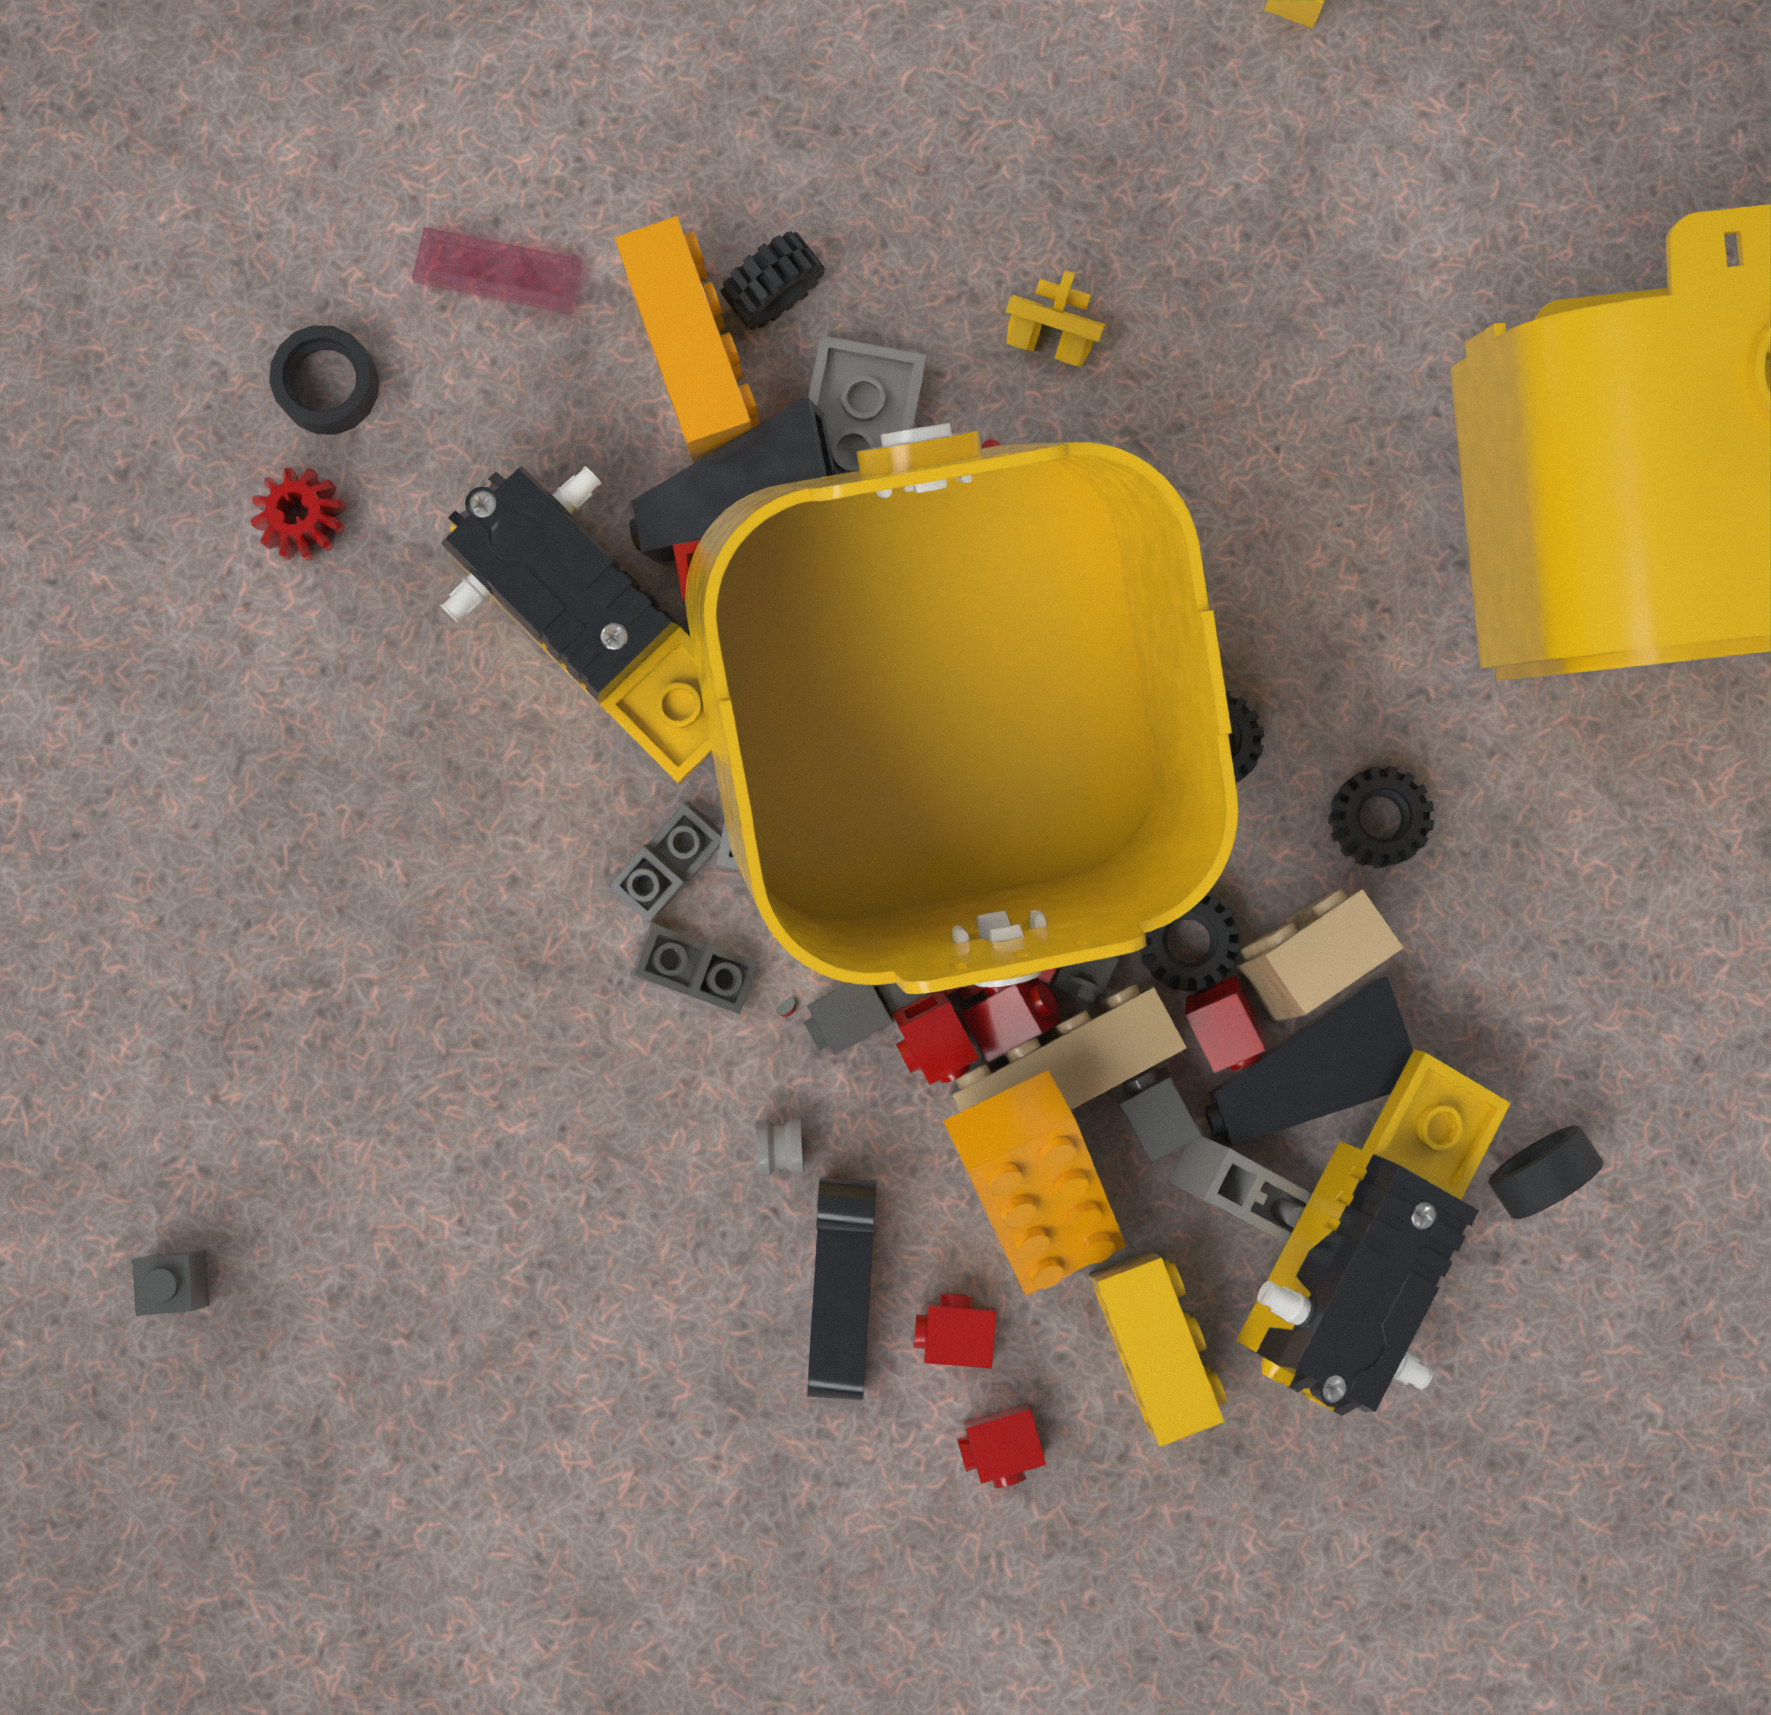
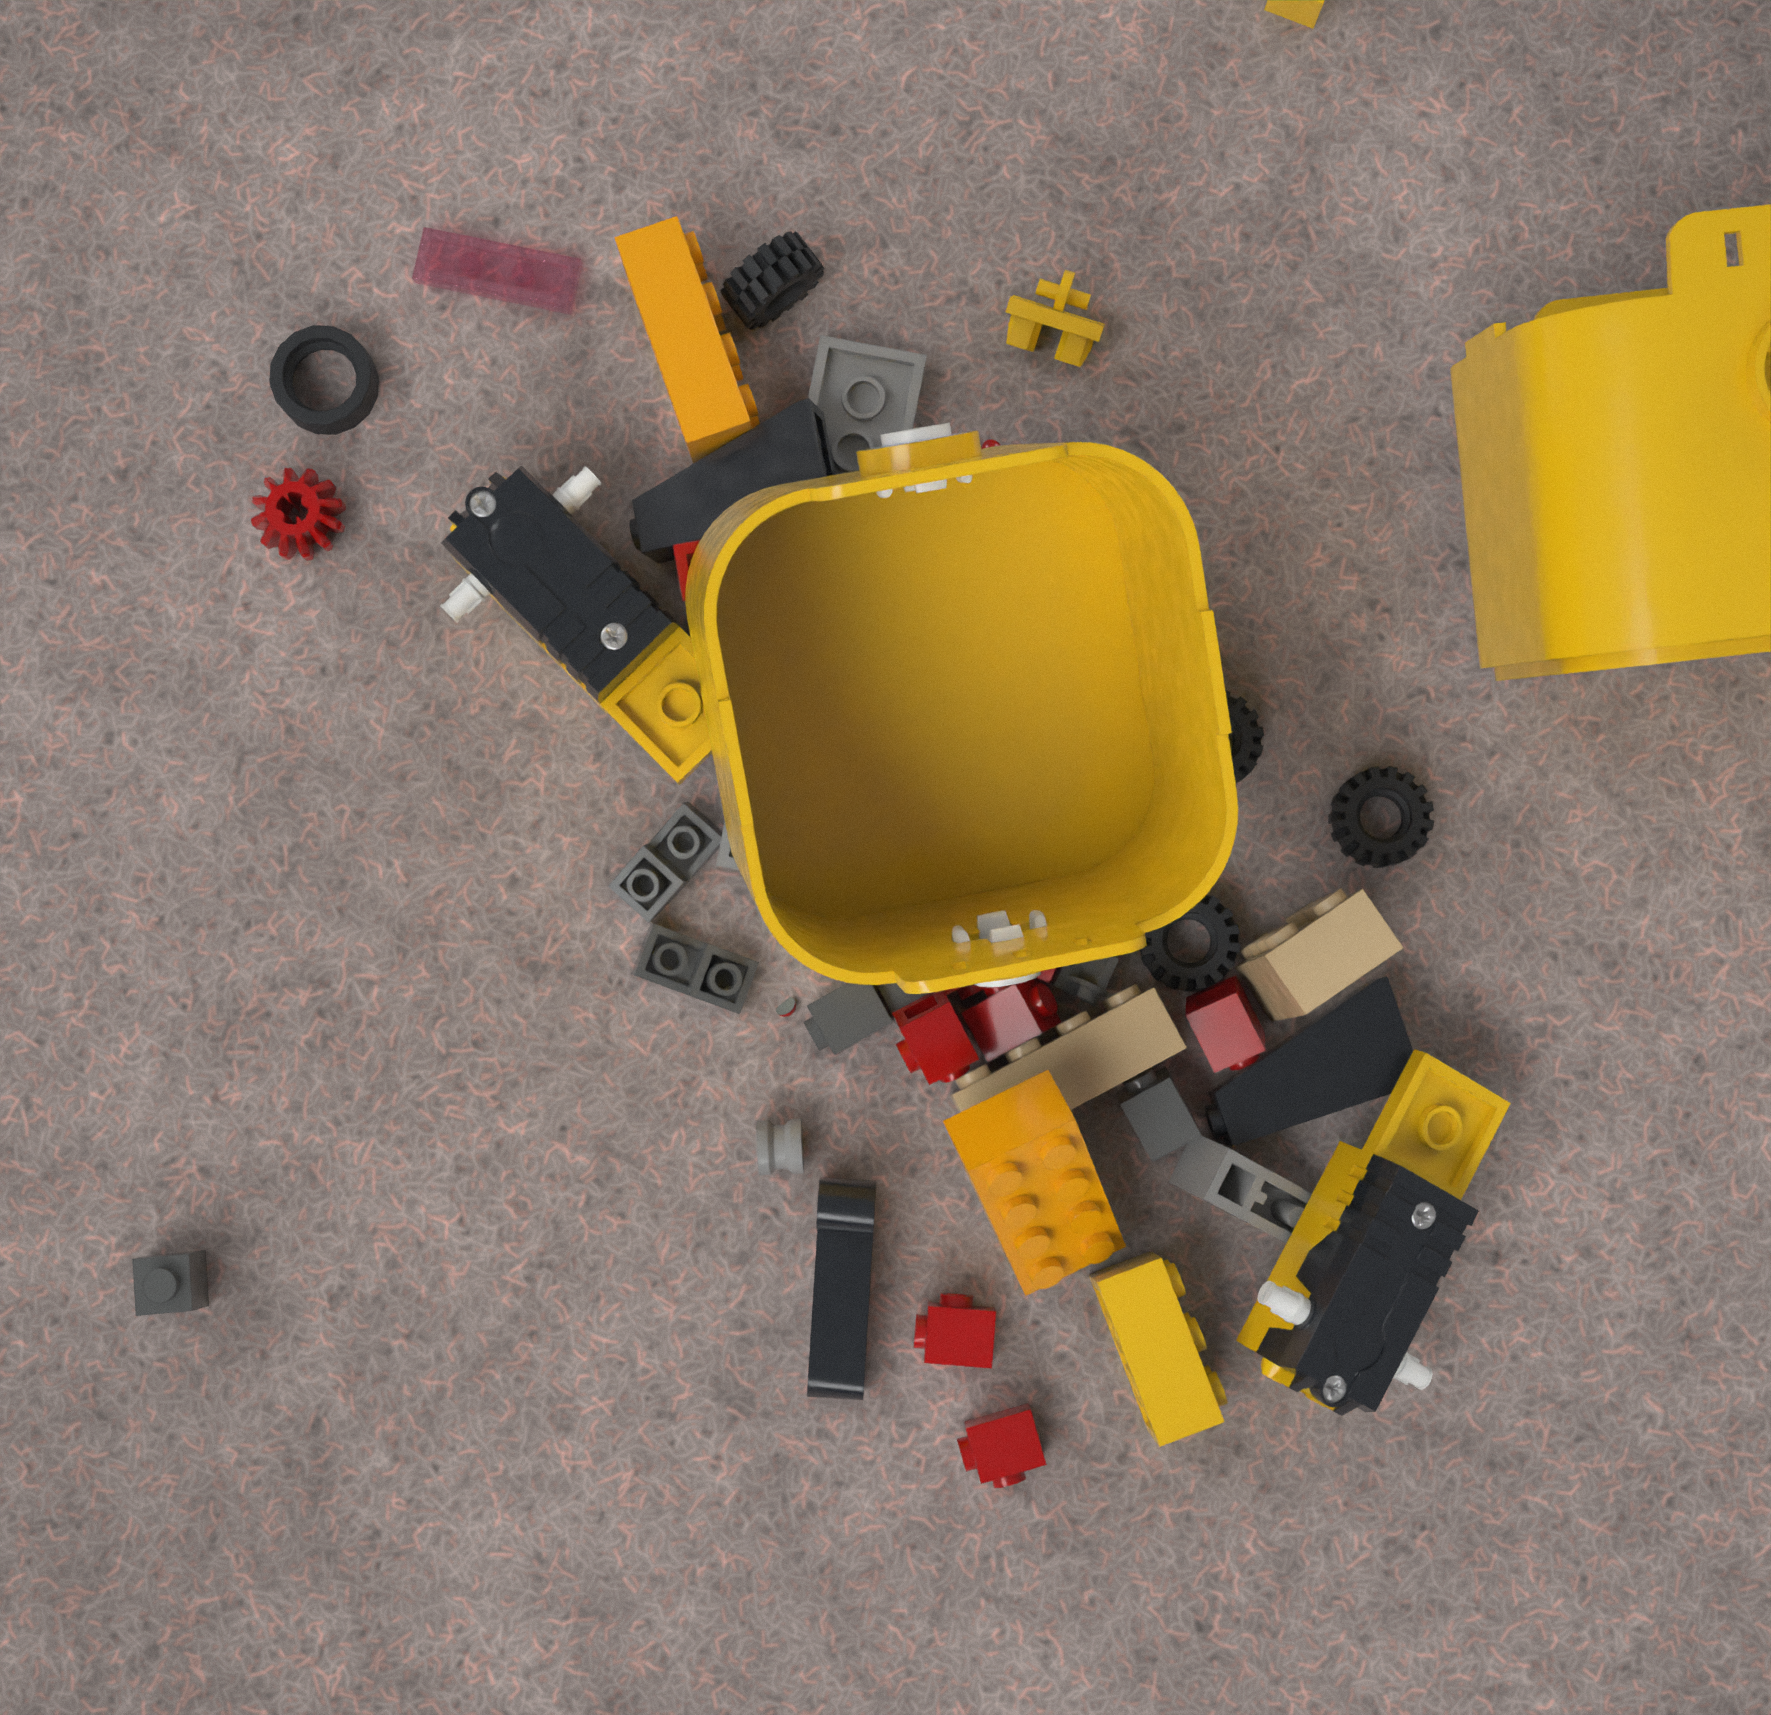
(1546, 1172): black tyre -> none

